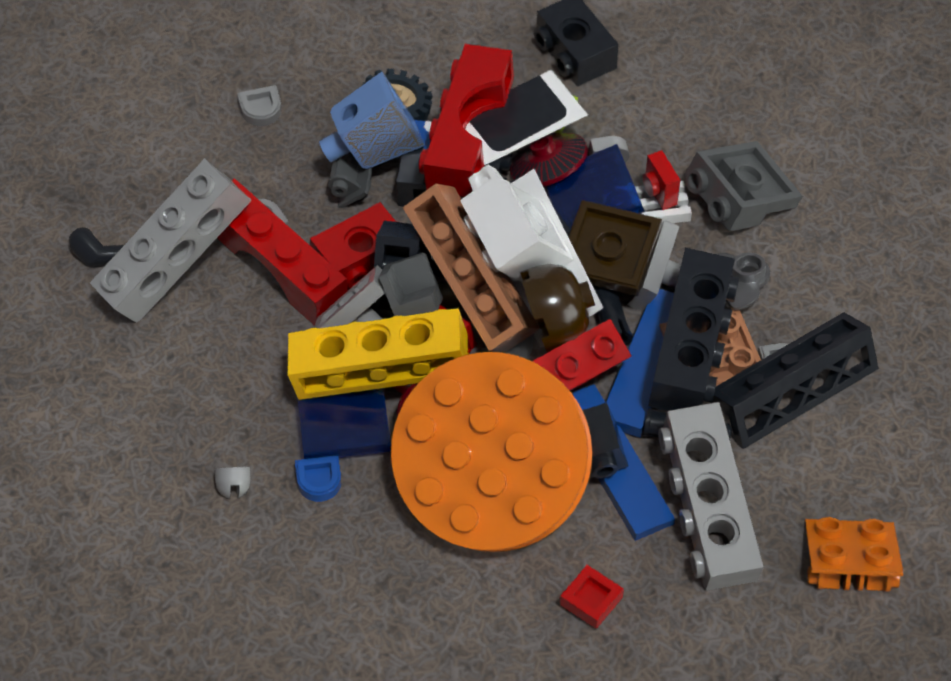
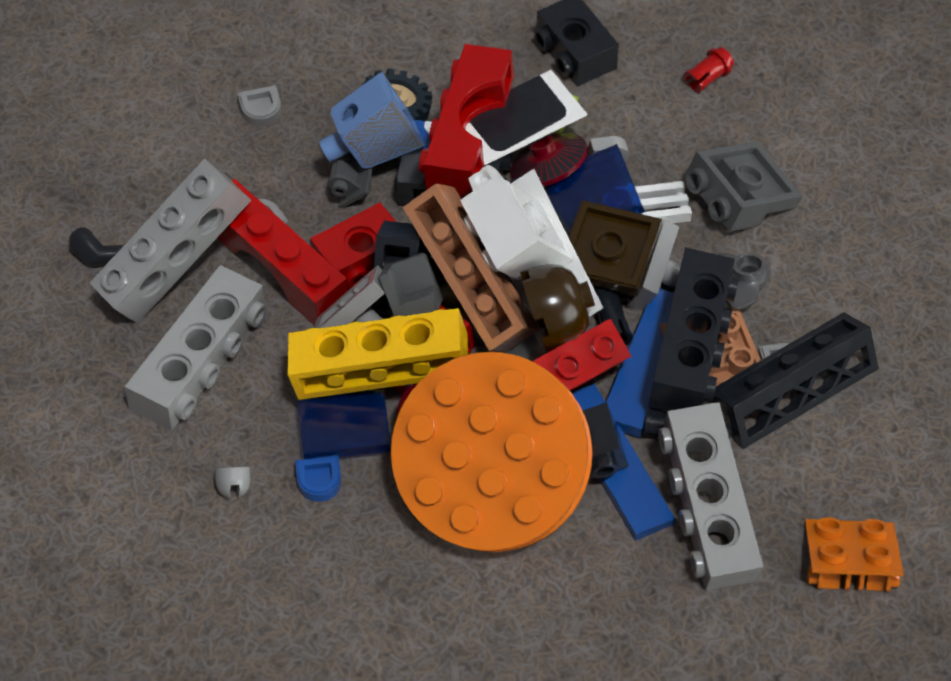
(175, 356): none -> light grey brick
(591, 596): red plate -> none
(661, 180): red plate -> none
(709, 69): none -> red pin

